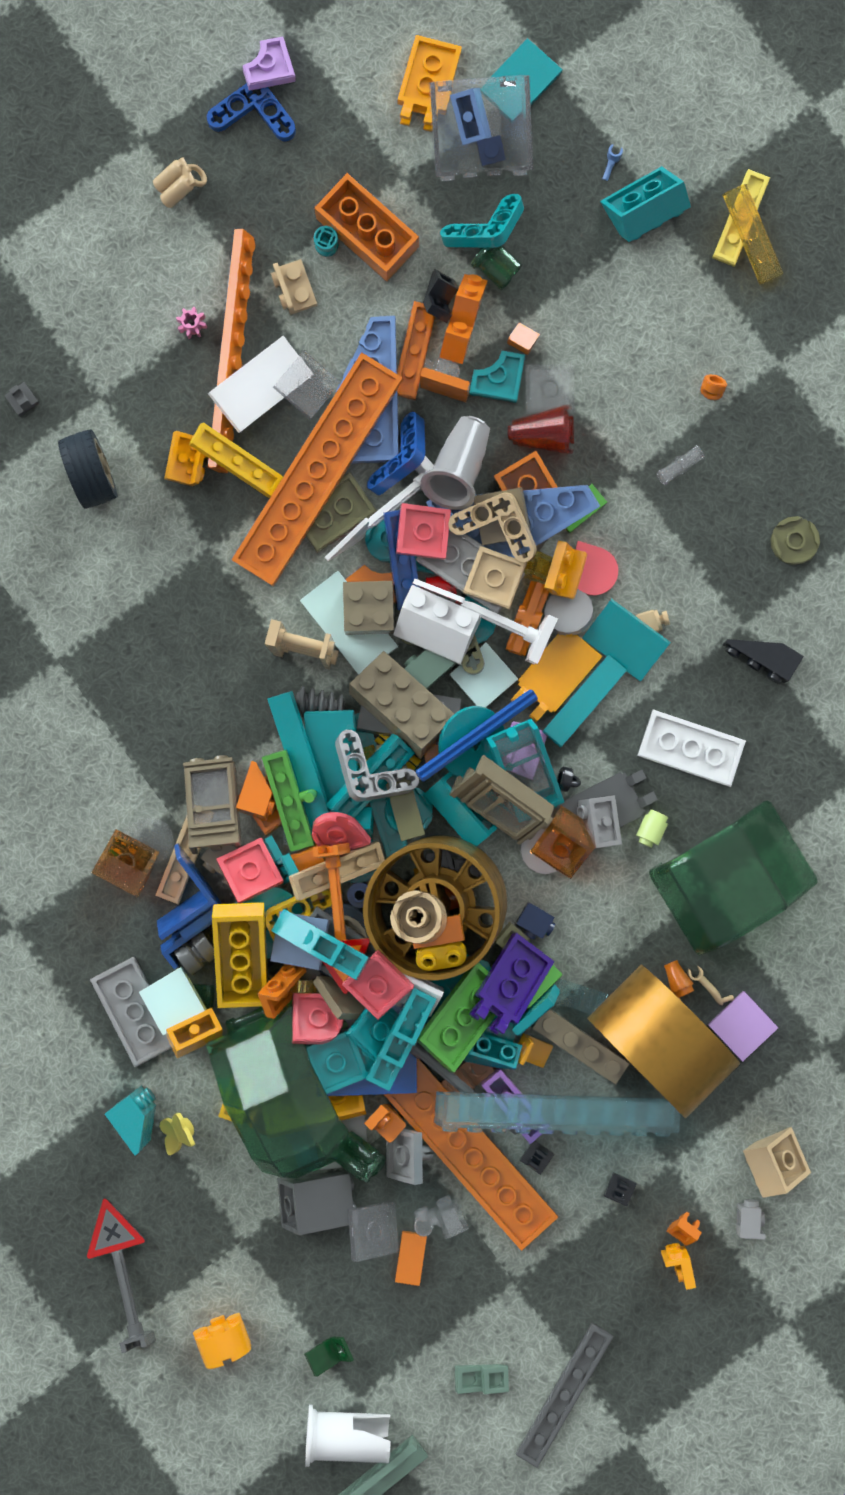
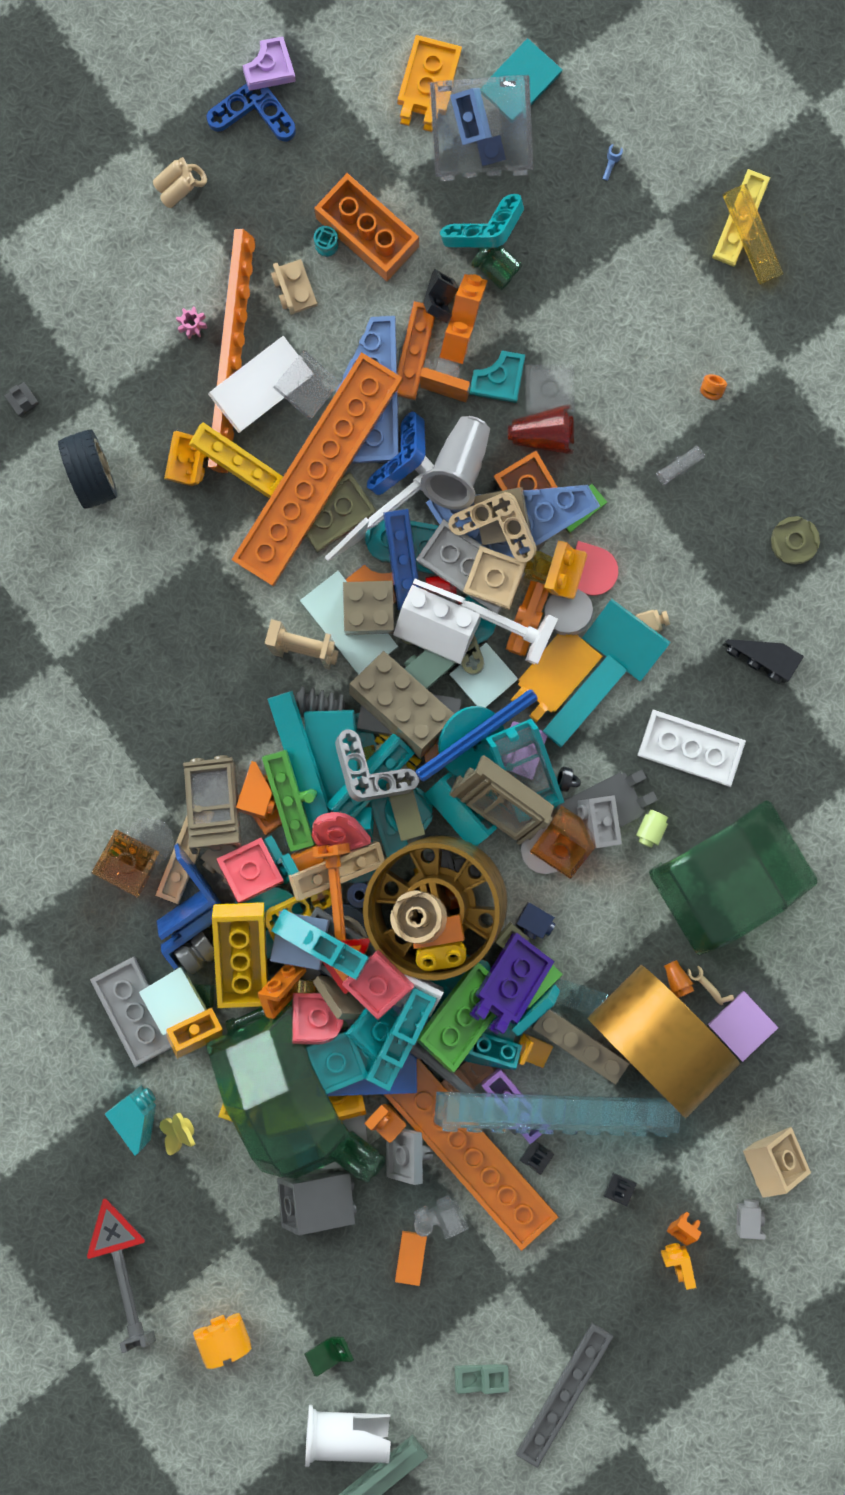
(373, 1231): clear tile -> none
(423, 531): coral tile -> none
(523, 338): slope -> none
(646, 203): teal slope -> none

